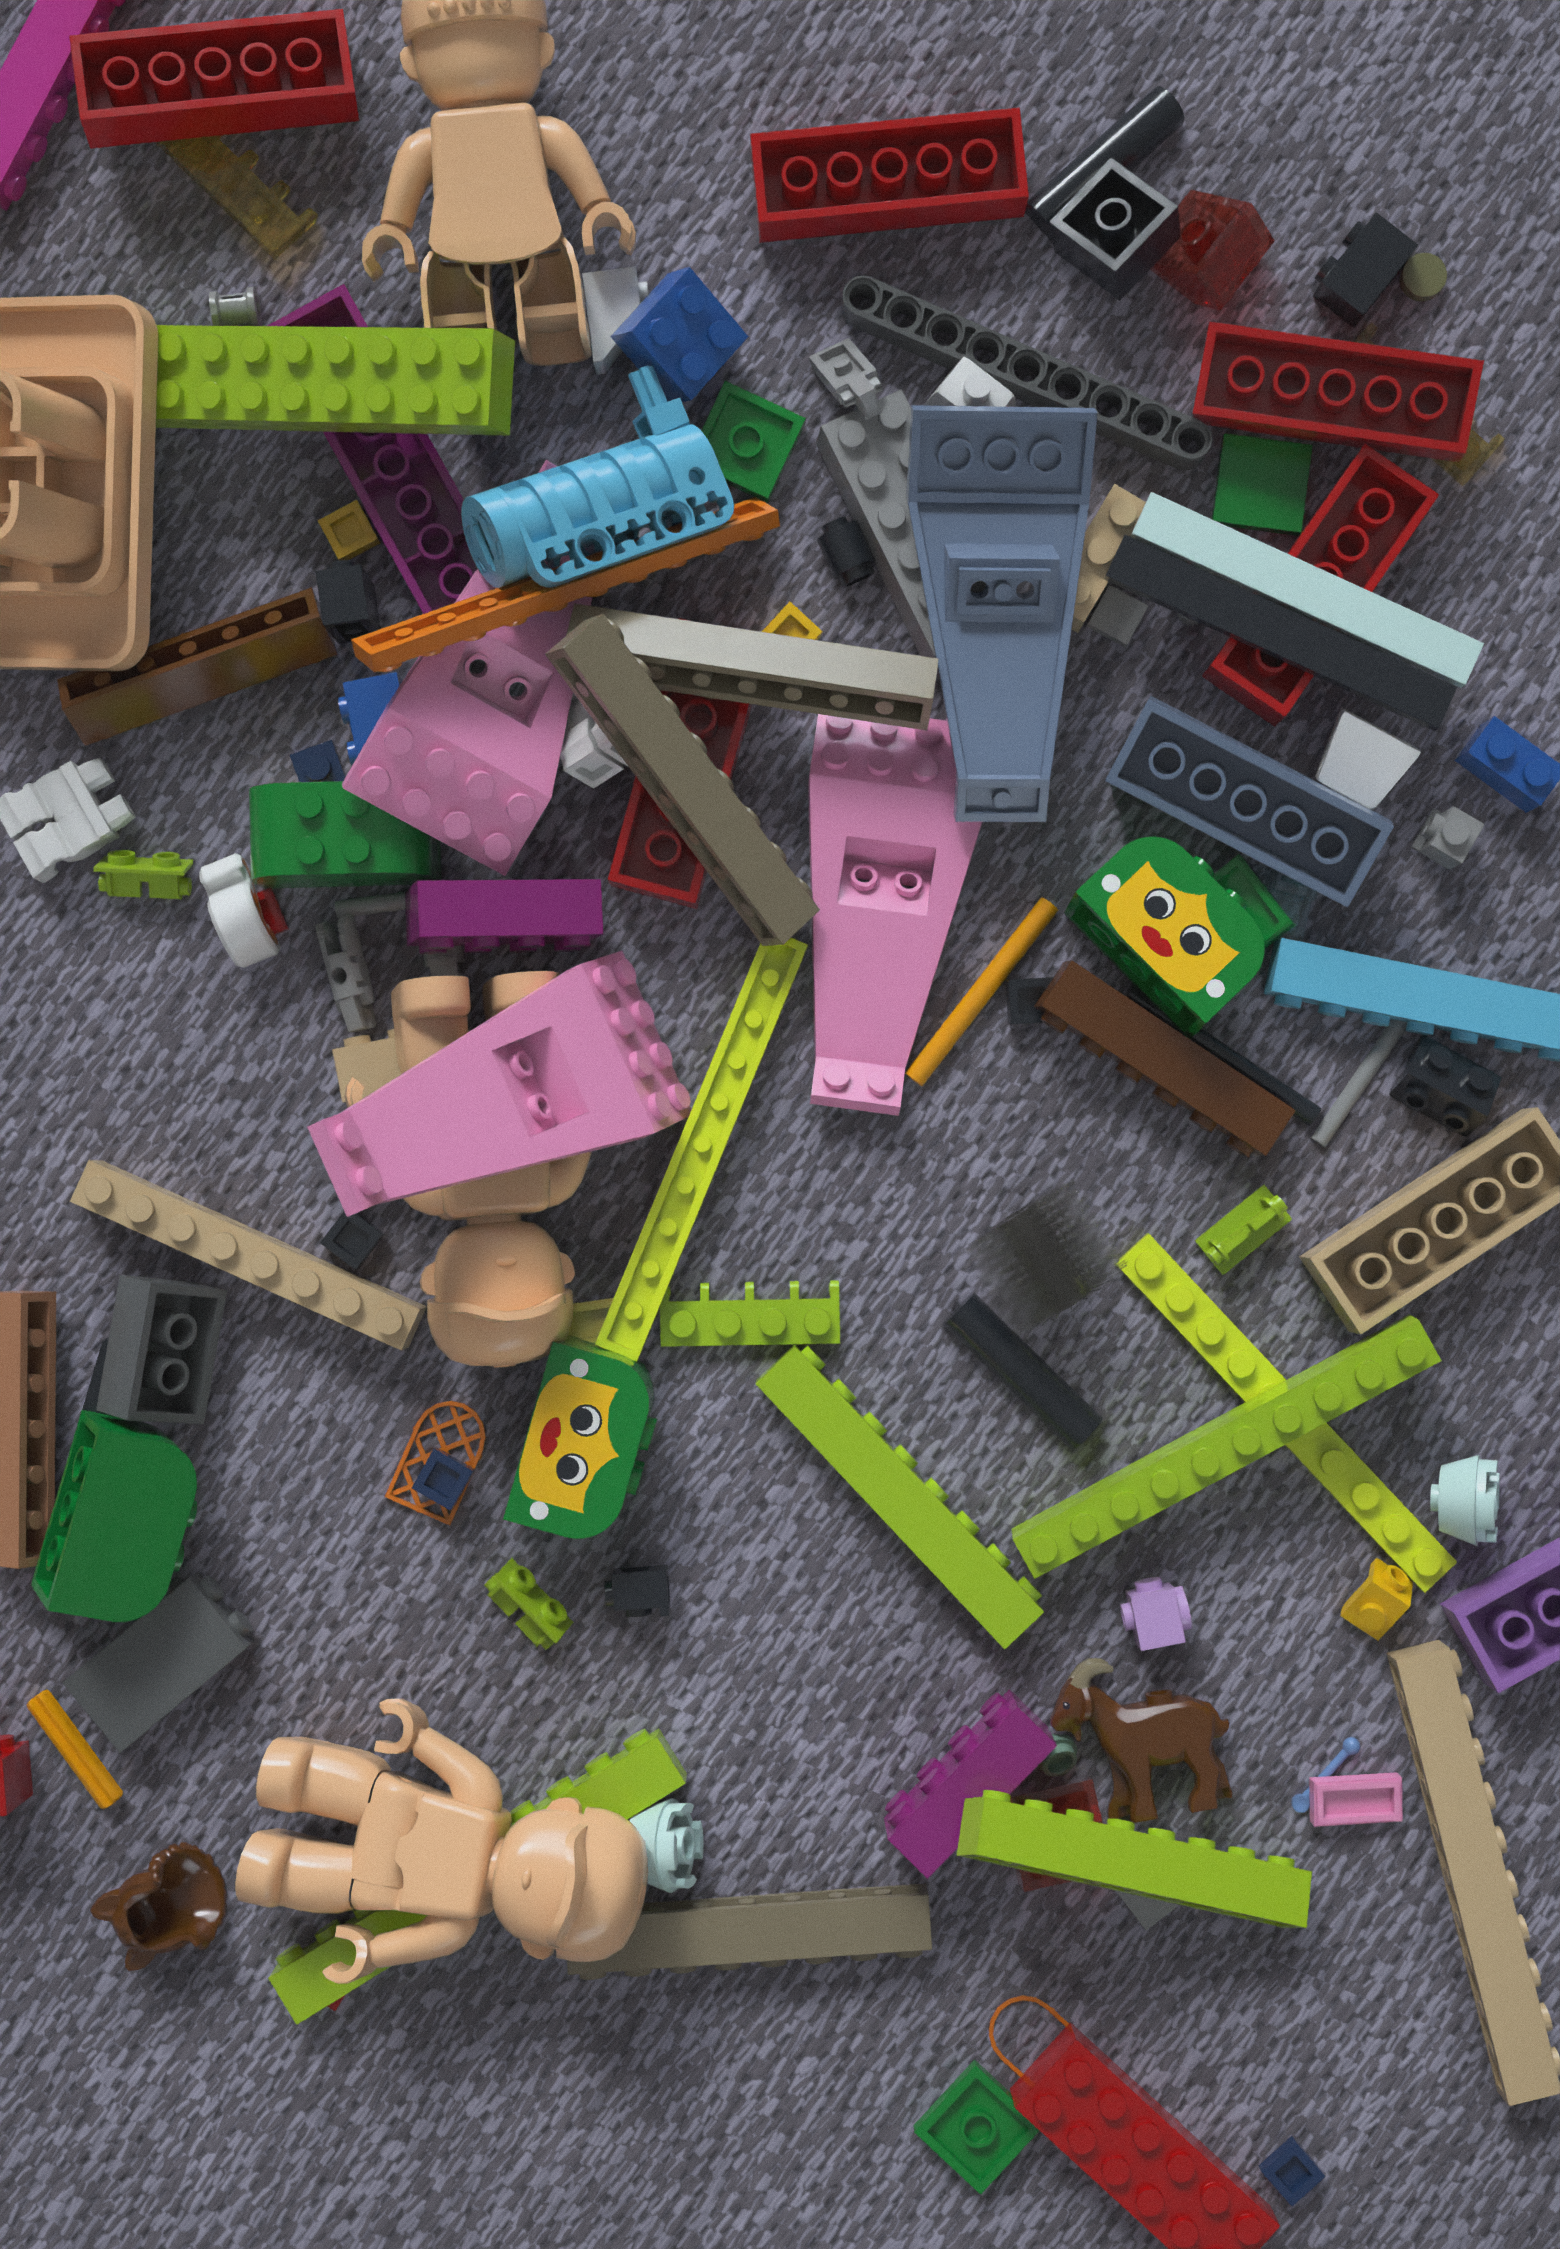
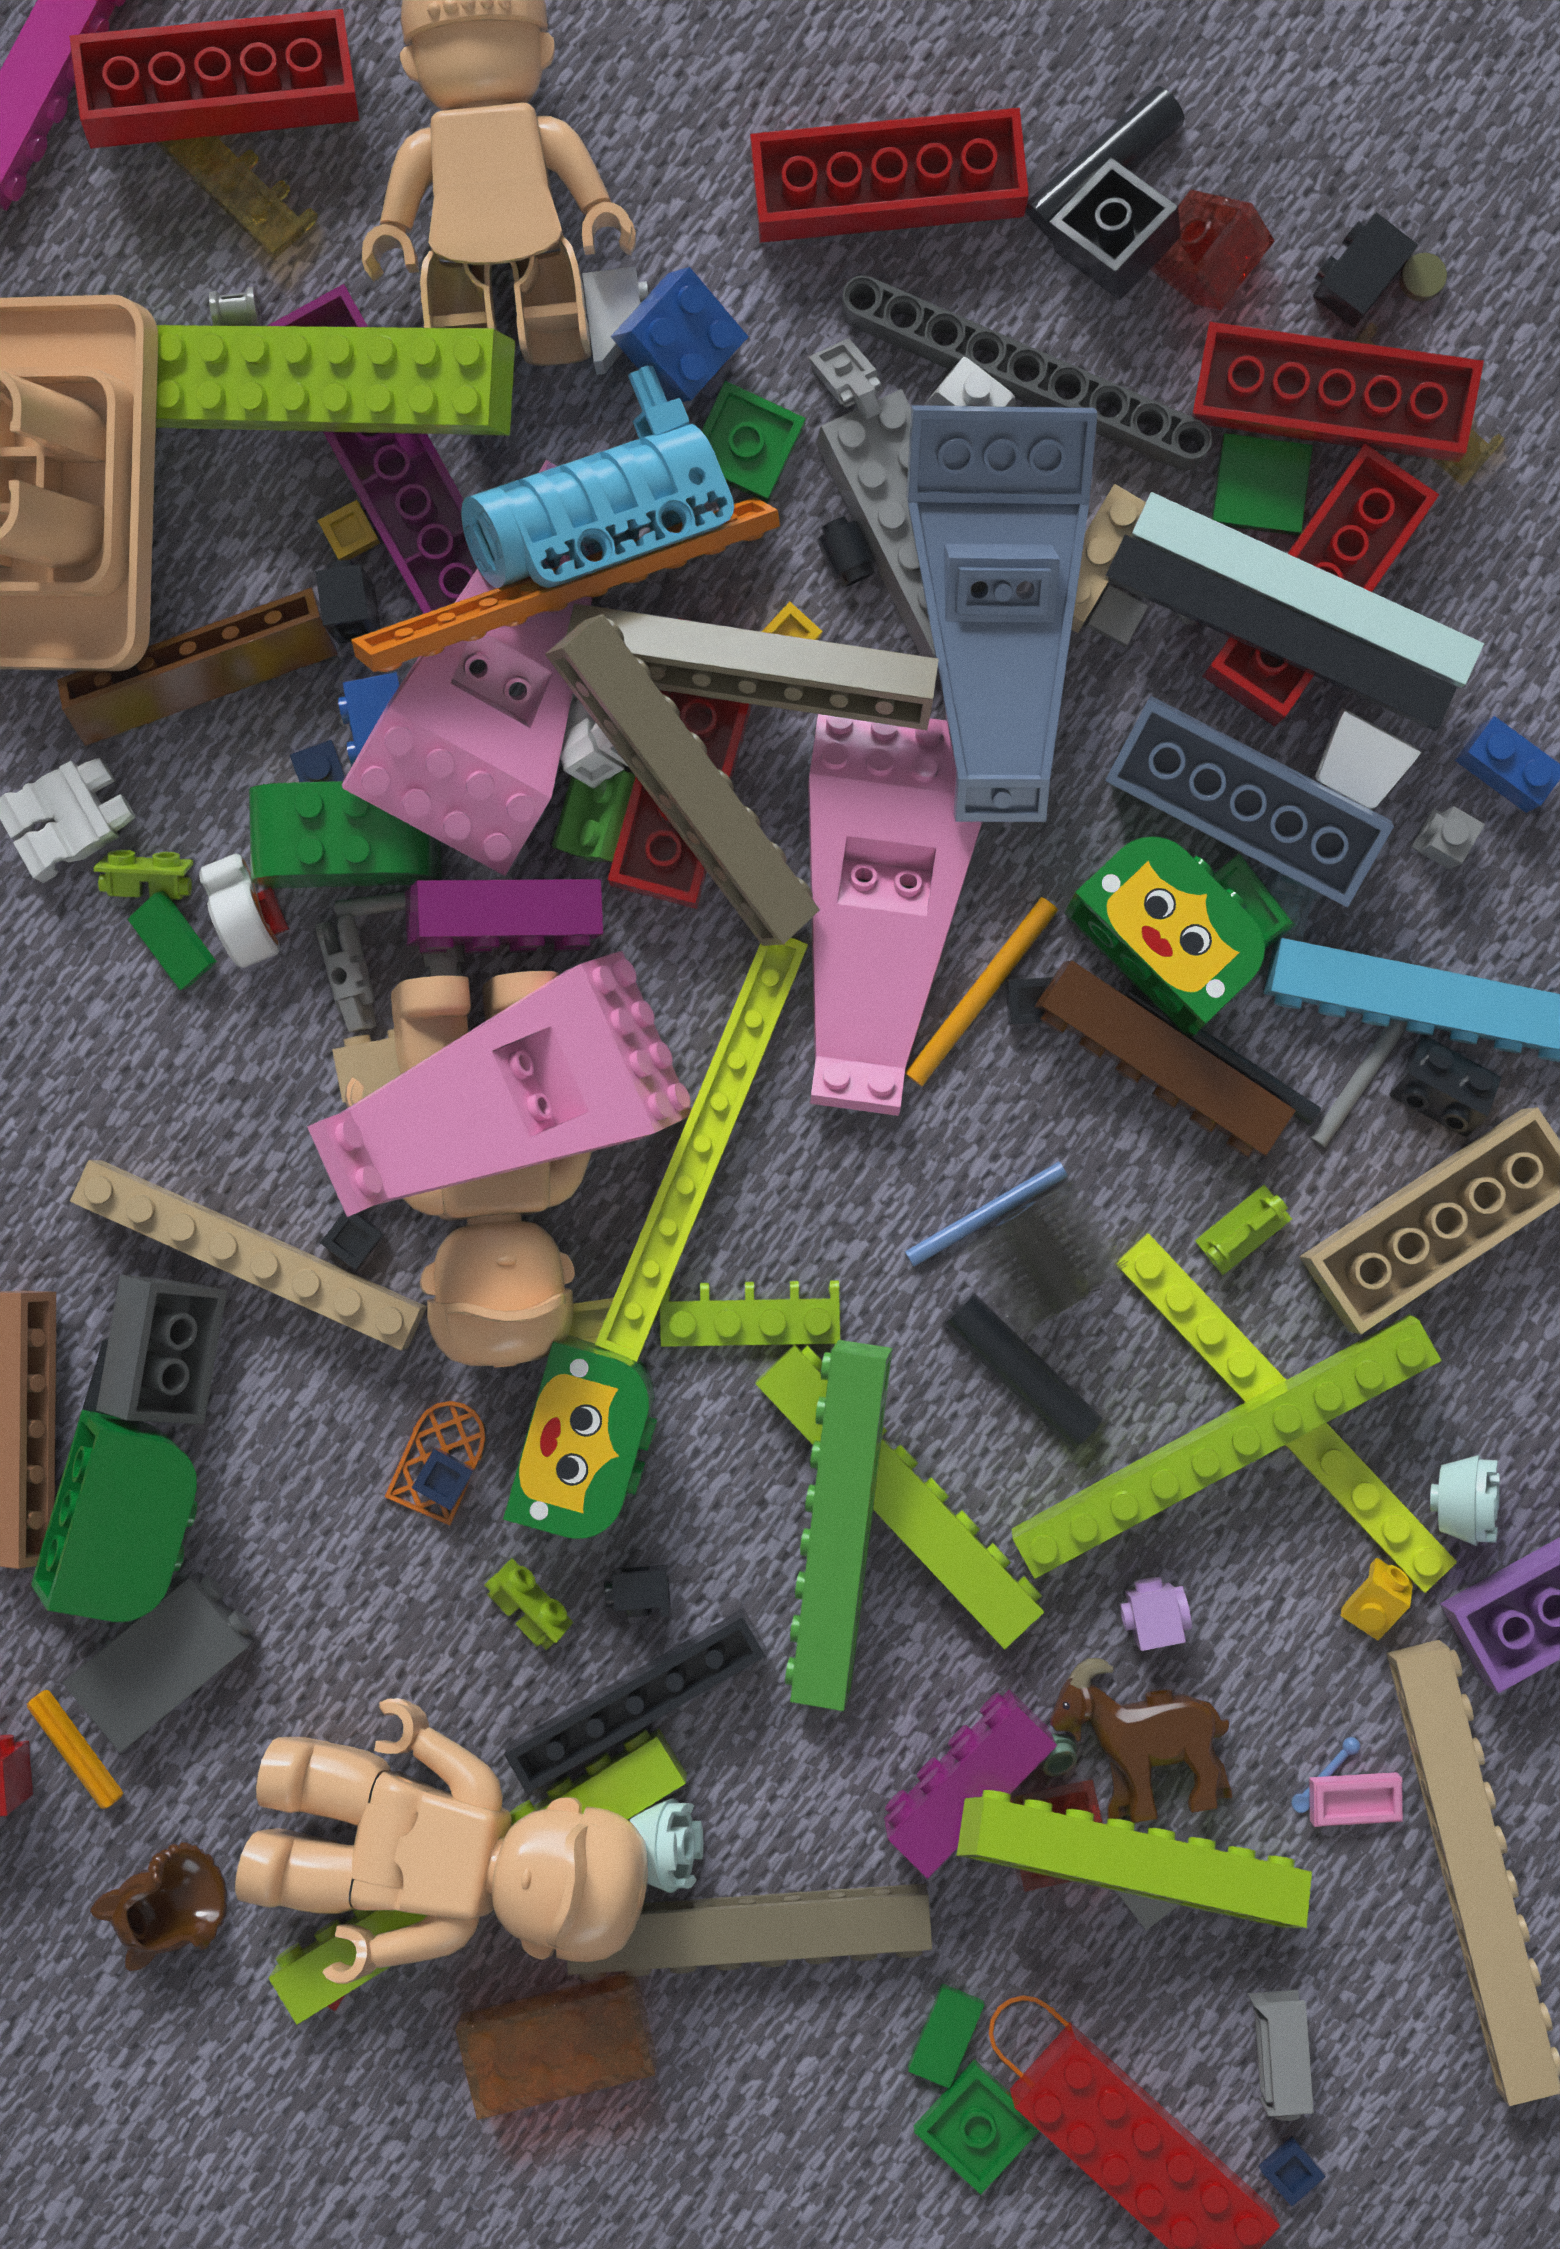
(172, 940): none -> green tile
(556, 2045): none -> clear orange brick
(593, 817): none -> bright green bracket
(635, 1700): none -> black brick
(839, 1523): none -> bright green brick
(945, 2036): none -> green tile
(986, 1213): none -> medium blue bar
(1283, 2054): none -> light grey window

